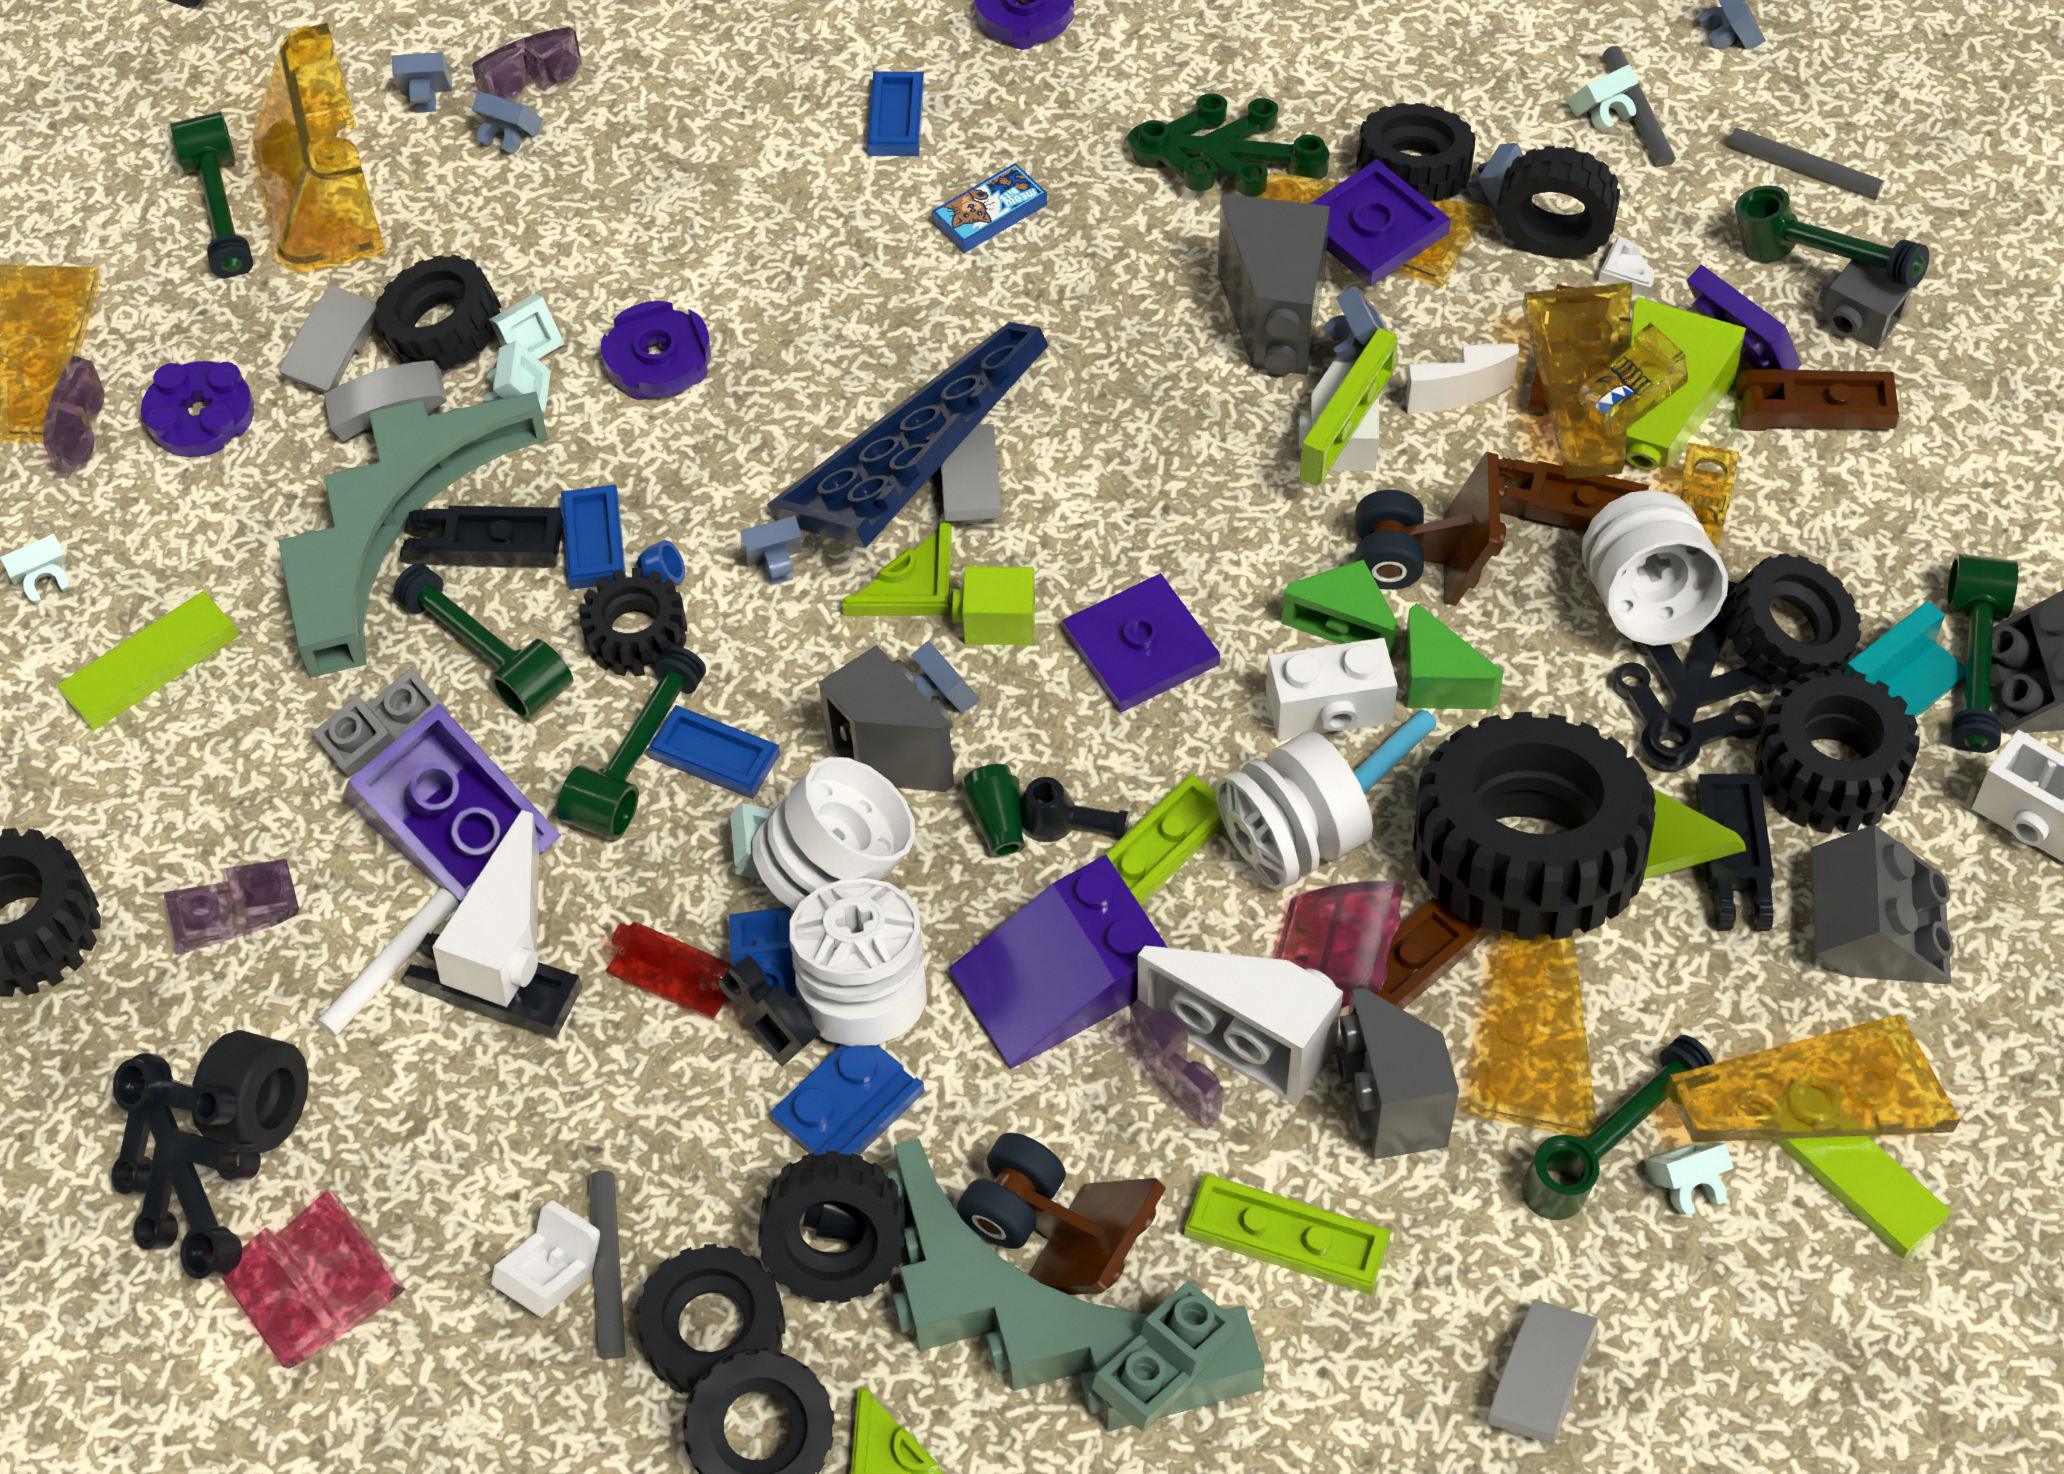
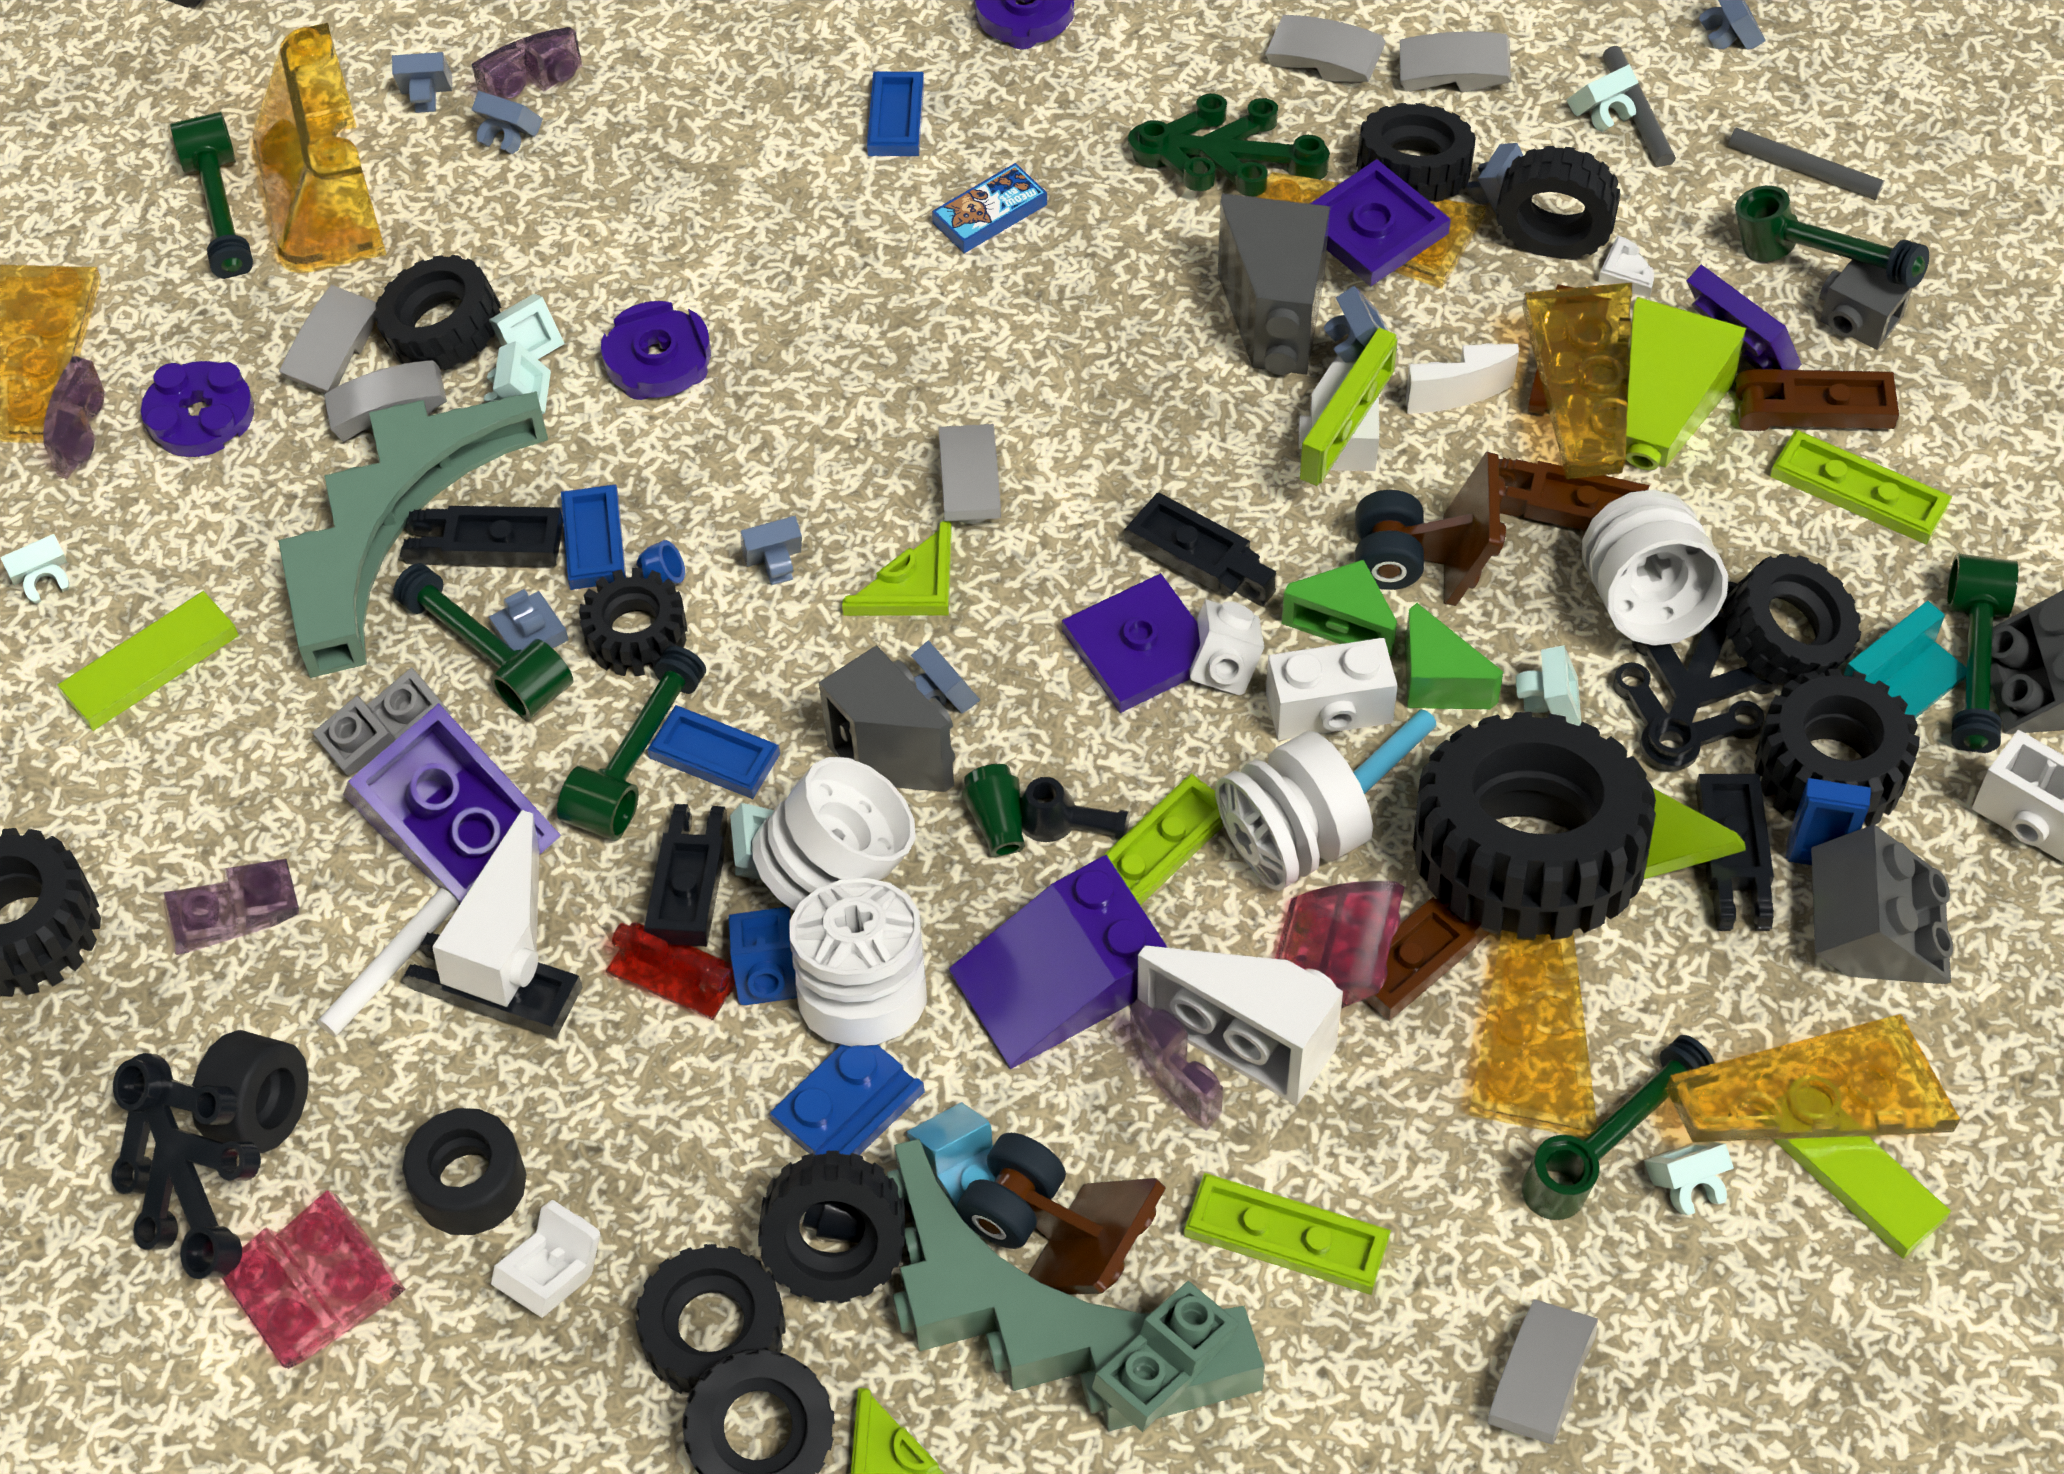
(475, 1205): none -> black tyre
(526, 620): none -> sand blue tile
(607, 1266): dark grey bar -> none
(687, 879): none -> black hinge
(773, 1015): black plate -> none
(885, 465): dark blue wing -> none
(956, 1148): none -> medium azure slope
(996, 605): lime brick -> none
(1200, 549): none -> black hinge
(1228, 646): none -> white bracket
(1333, 47): none -> light grey slope
(1398, 1076): dark grey slope -> none
(1467, 58): none -> light grey slope
(1553, 688): none -> light aqua tile
(1634, 382): clear yellow leg -> none
(1708, 491): clear yellow leg -> none
(1824, 814): none -> blue tile
(1861, 486): none -> lime tile

